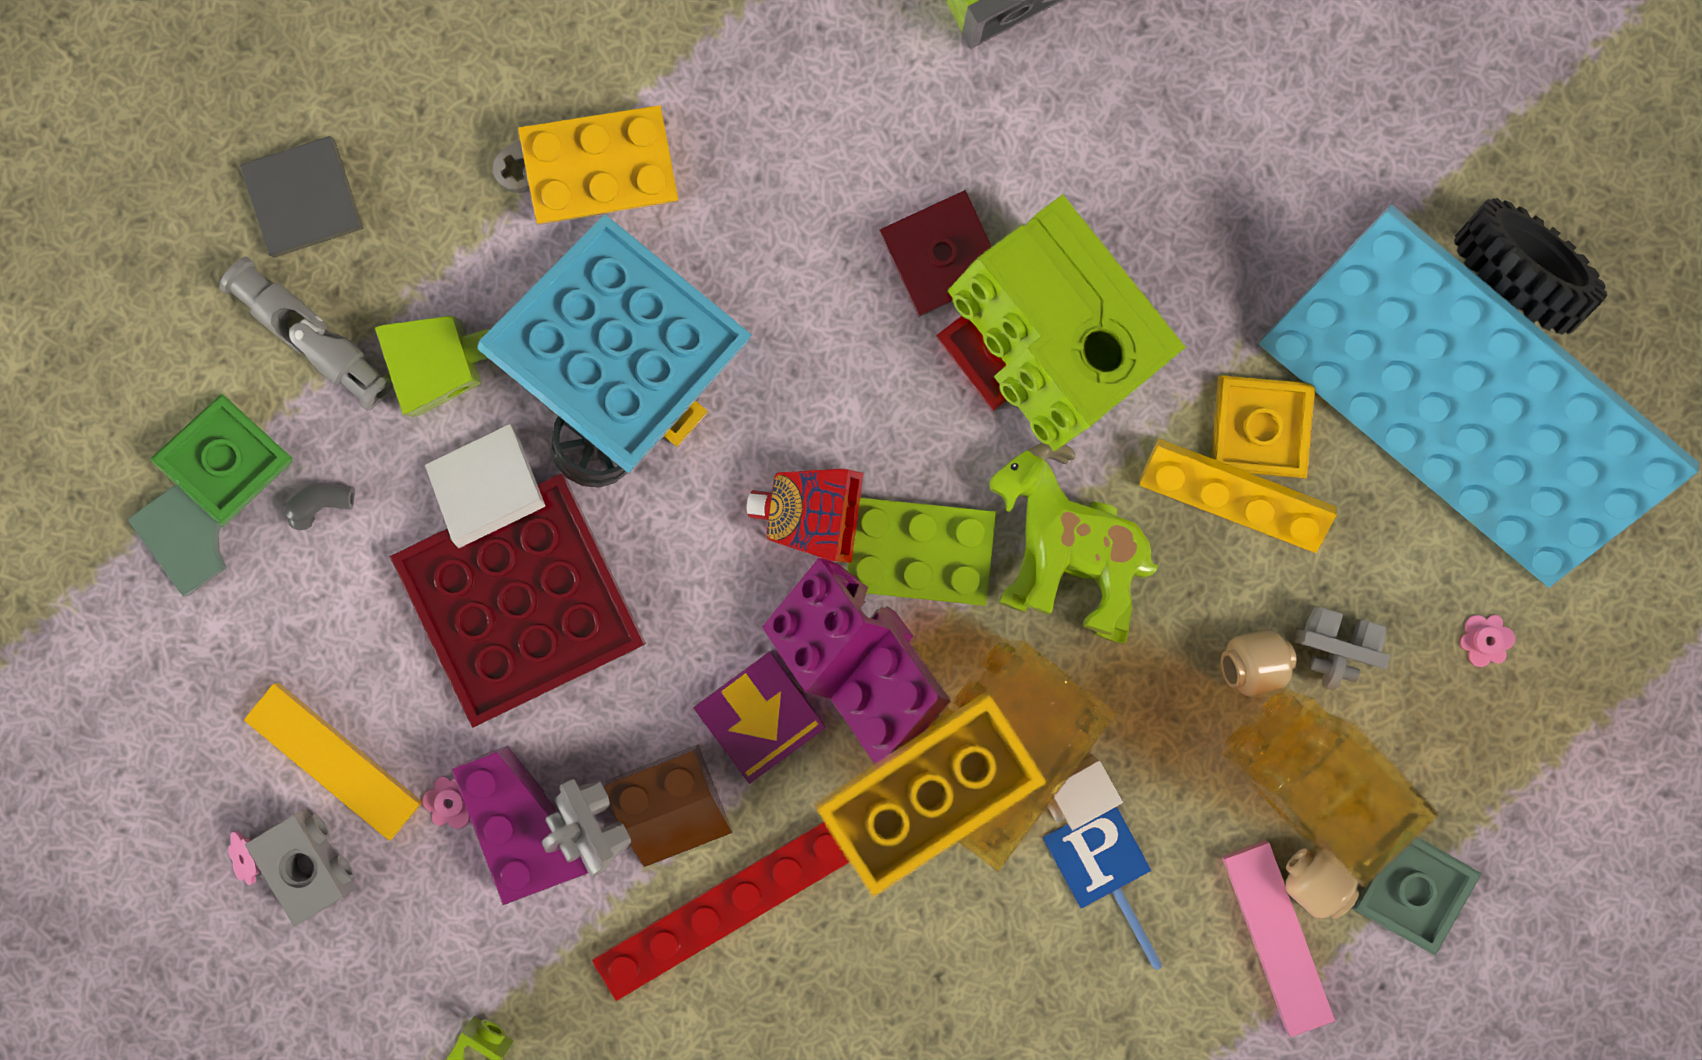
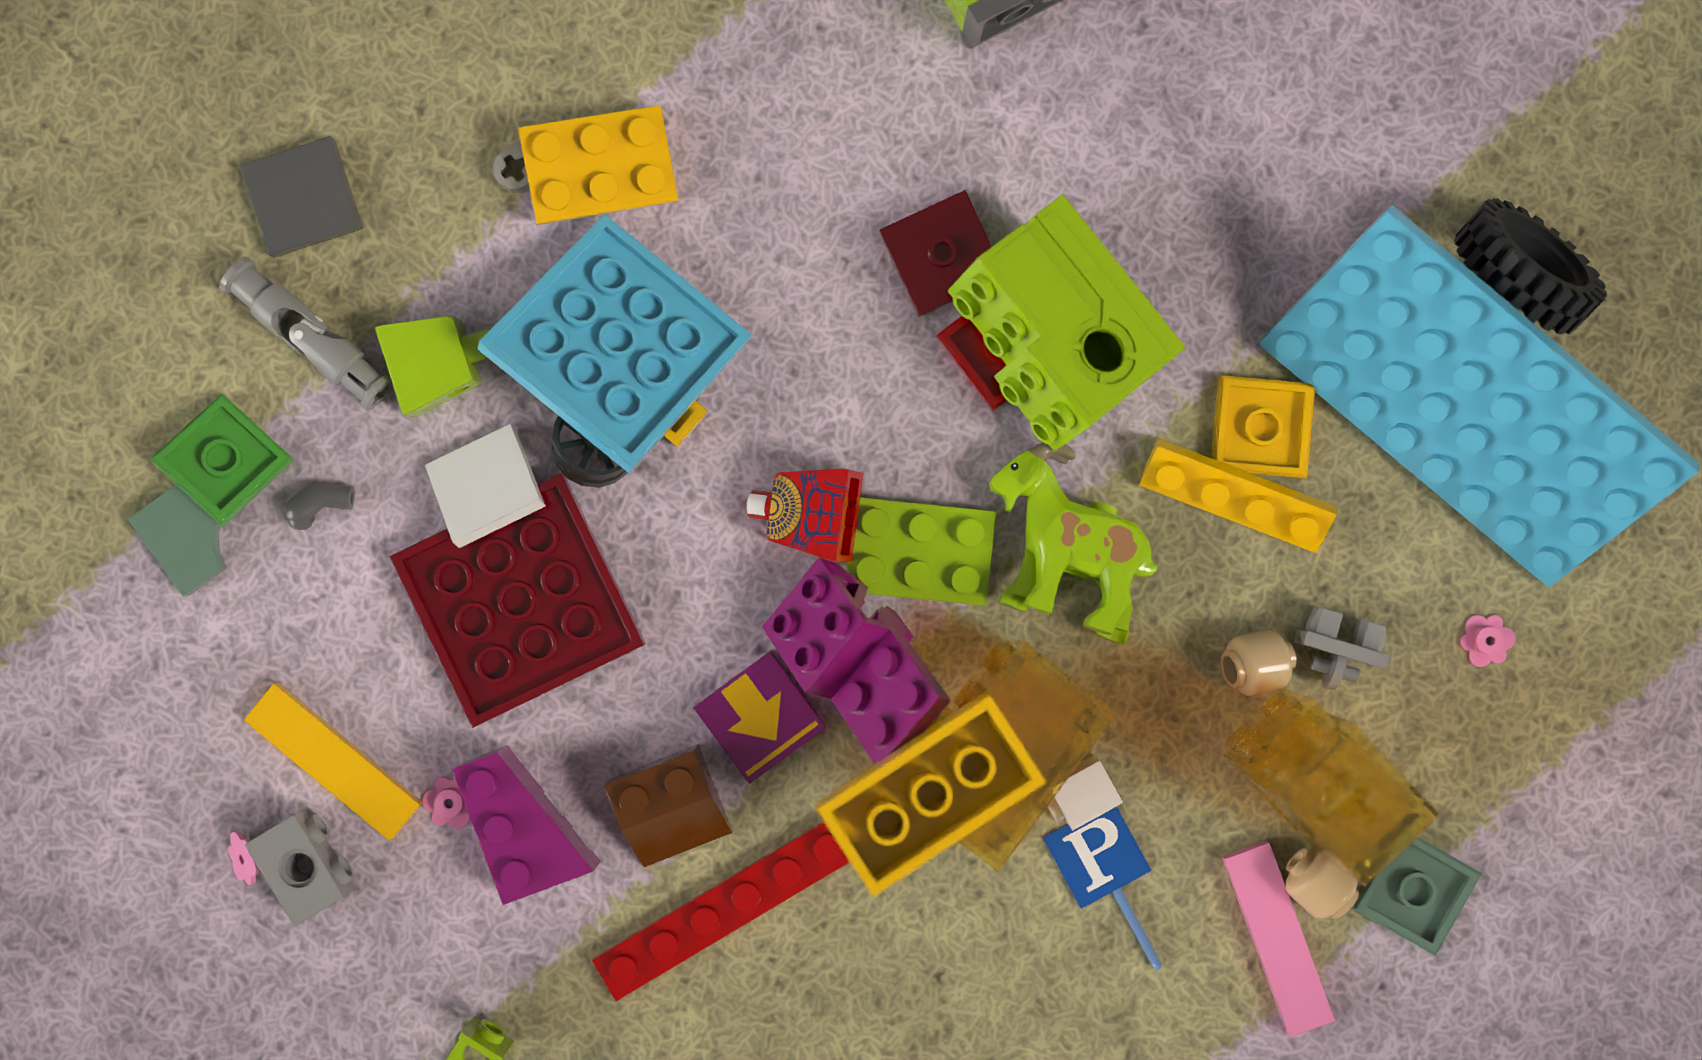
(577, 831): light grey hips -> none

